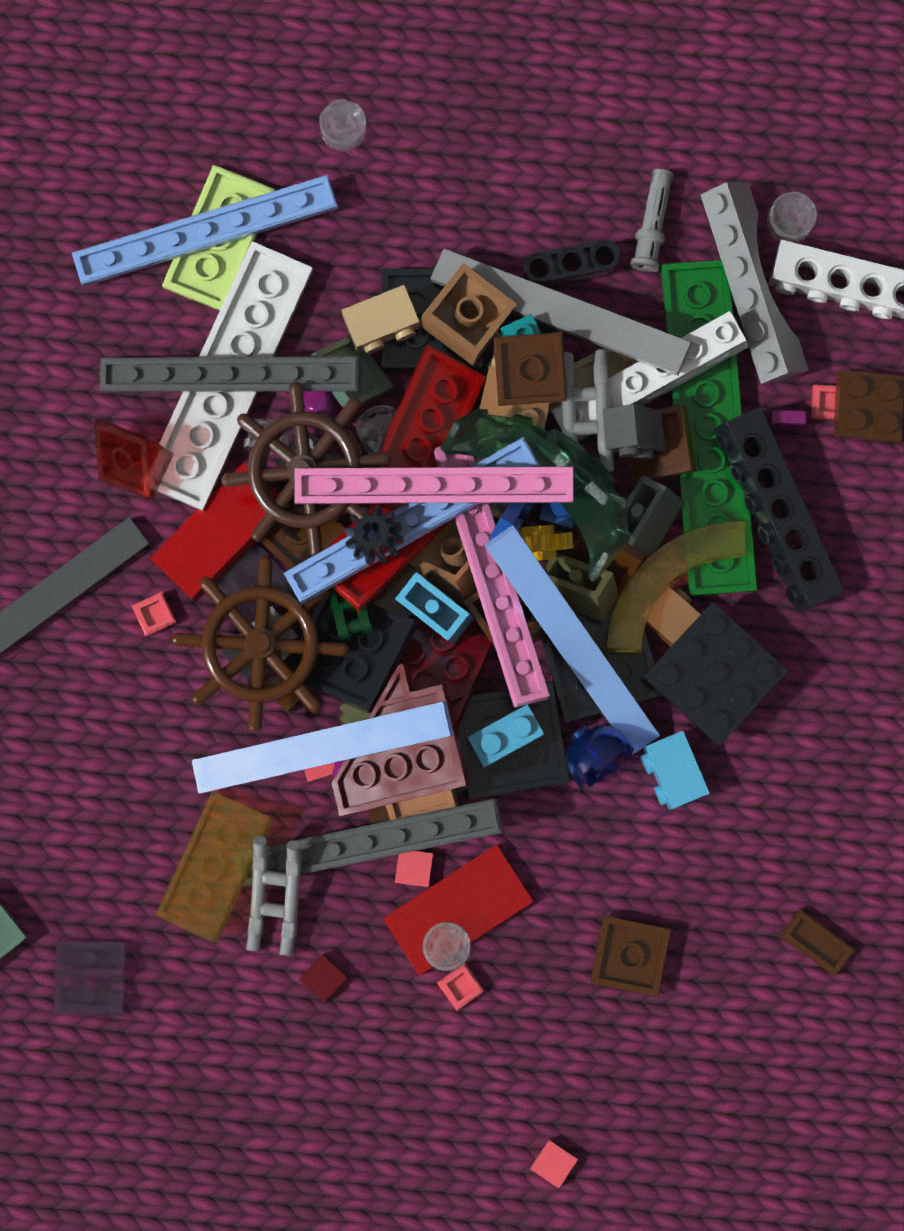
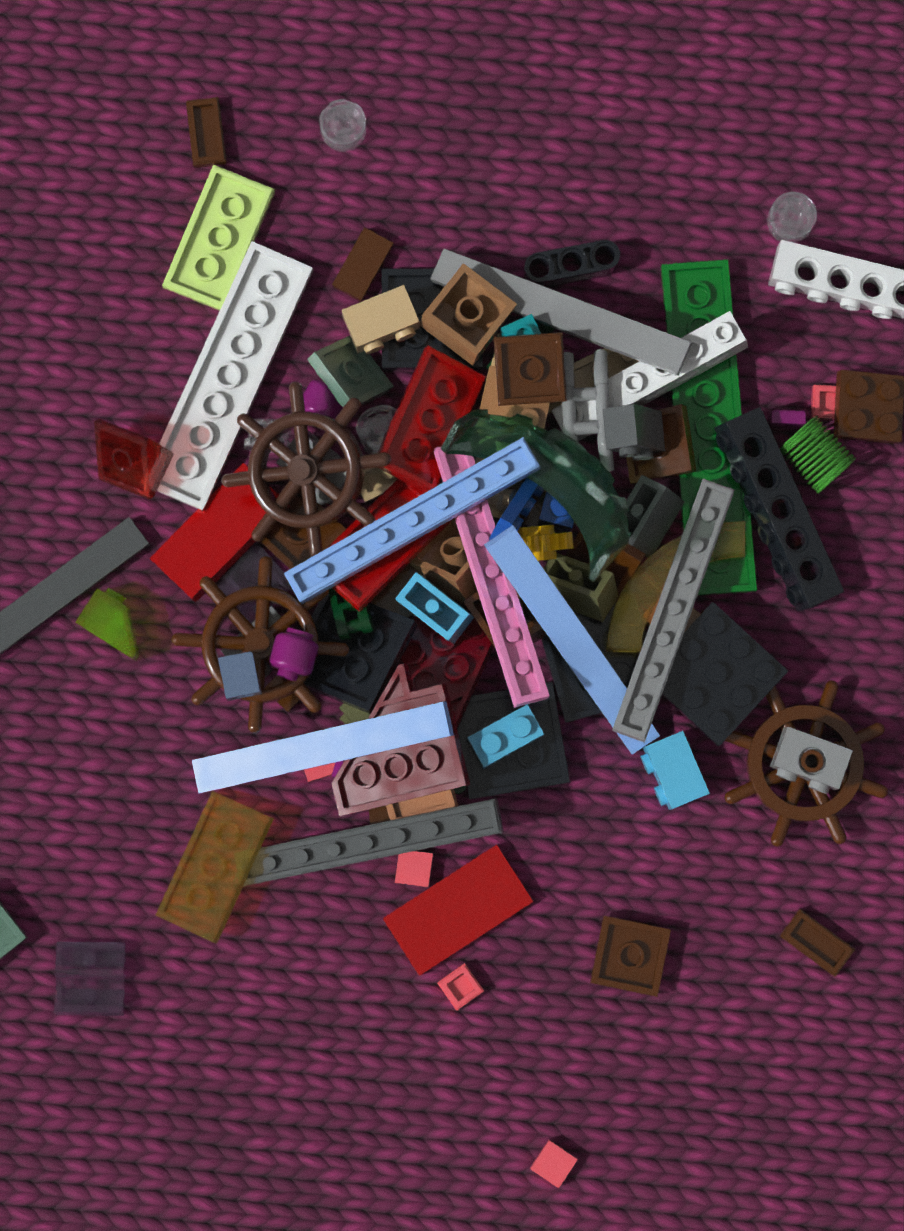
(110, 621): none -> clear neon green slope
(154, 614): coral tile -> none
(204, 230): light blue tile -> none
(206, 132): none -> reddish brown tile
(230, 374): dark grey tile -> none
(239, 676): none -> sand blue panel
(260, 908): light grey piece -> none
(293, 654): none -> magenta head
(323, 978): dark red tile -> none
(361, 541): black gear -> none
(362, 264): none -> reddish brown tile
(434, 485): bright pink plate -> none
(446, 946): clear wheel -> none
(595, 754): clear blue cylinder -> none
(651, 235): light grey pin -> none
(673, 610): none -> light grey tile
(734, 228): light grey arch -> none
(806, 759): none -> reddish brown brick
(821, 446): none -> bright green piece

